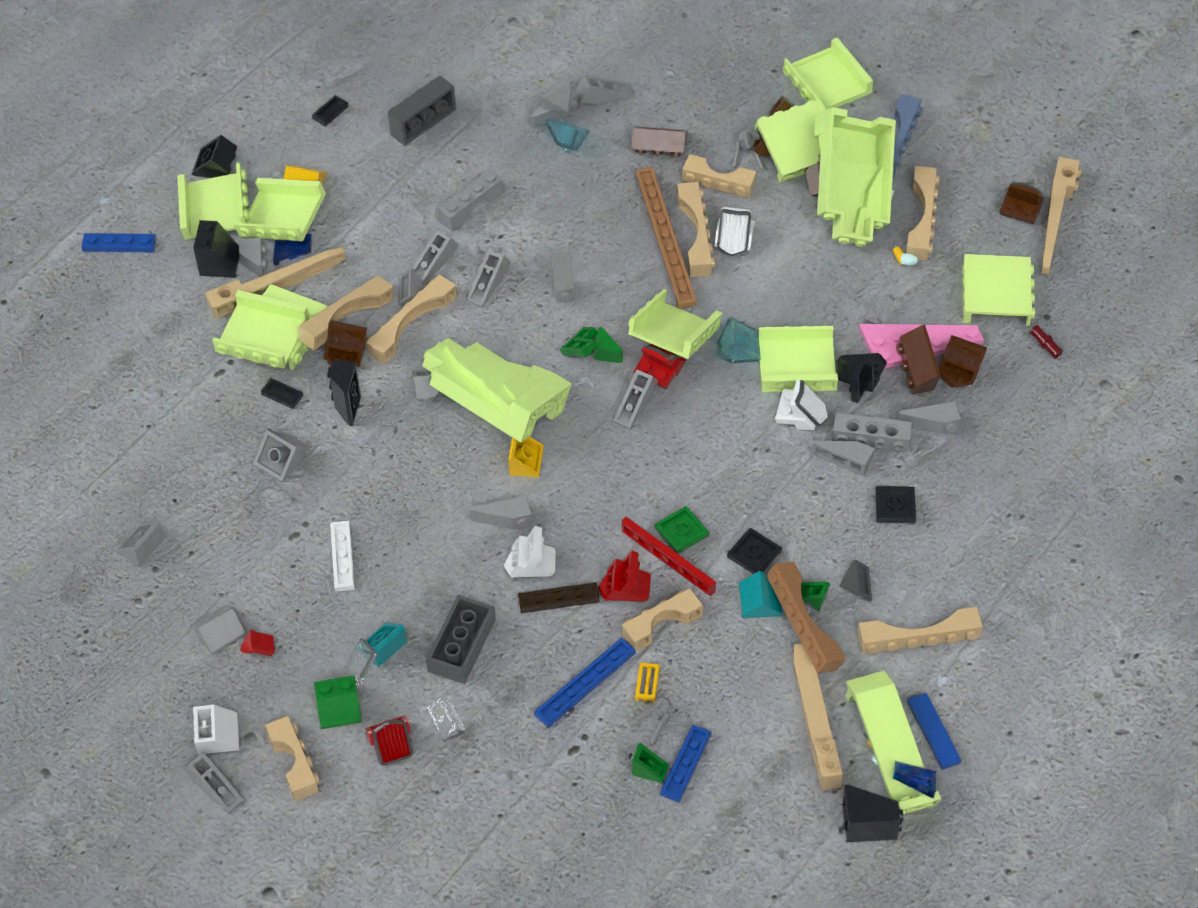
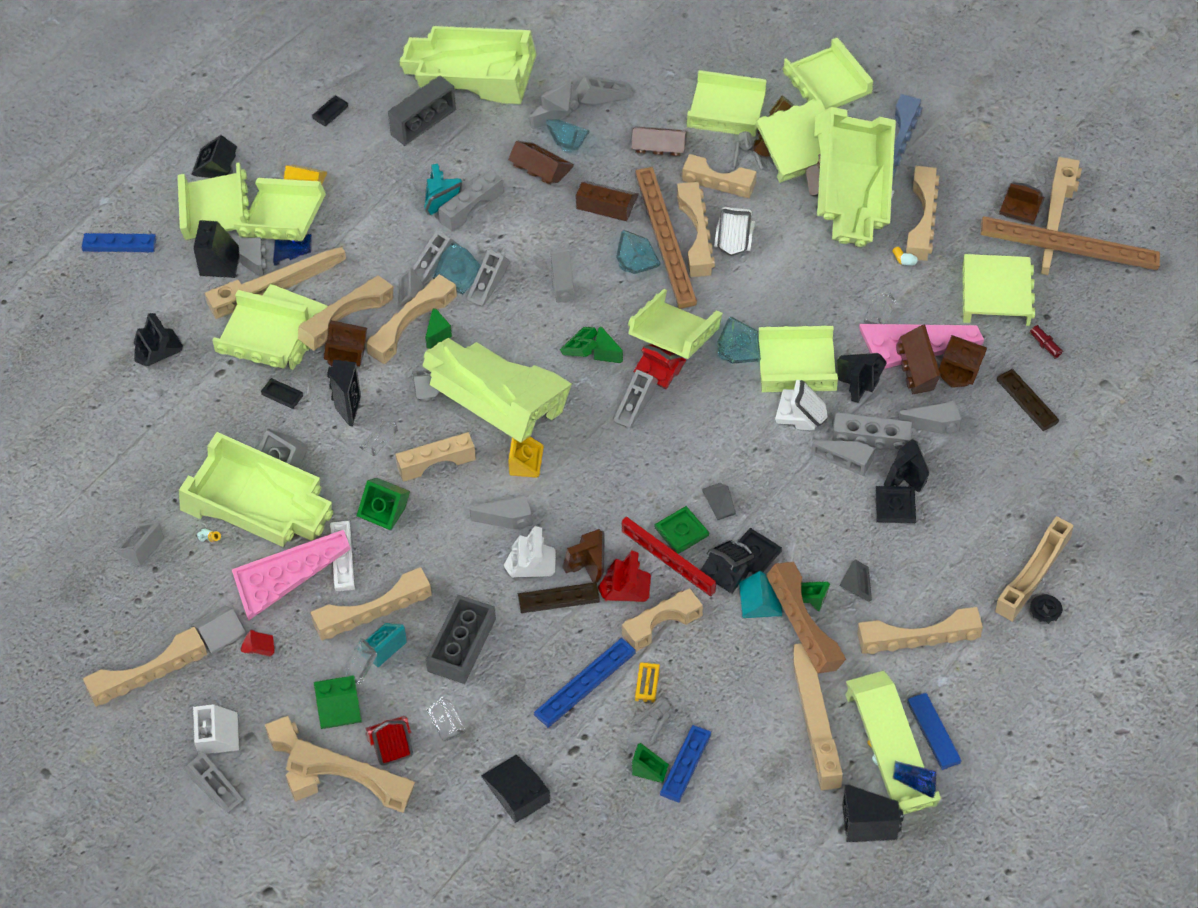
(107, 684): none -> tan arch
(155, 342): none -> black piece
(207, 534): none -> arm
(255, 493): none -> yellowish green panel
(274, 576): none -> bright pink wing
(312, 760): none -> tan arch
(336, 619): none -> tan arch
(382, 503): none -> green slope
(415, 461): none -> tan arch
(437, 330): none -> green slope
(439, 190): none -> teal piece
(458, 267): none -> clear light blue slope
(474, 59): none -> yellowish green panel
(517, 788): none -> black slope
(539, 162): none -> reddish brown slope
(588, 555): none -> reddish brown piece
(605, 200): none -> reddish brown slope
(635, 253): none -> clear light blue slope
(719, 500): none -> dark grey slope
(726, 103): none -> yellowish green panel
(728, 564): none -> black piece
(909, 466): none -> black piece
(1027, 400): none -> dark brown tile
(1048, 550): none -> tan arch
(1052, 604): none -> black gear
(1070, 243): none -> medium nougat plate

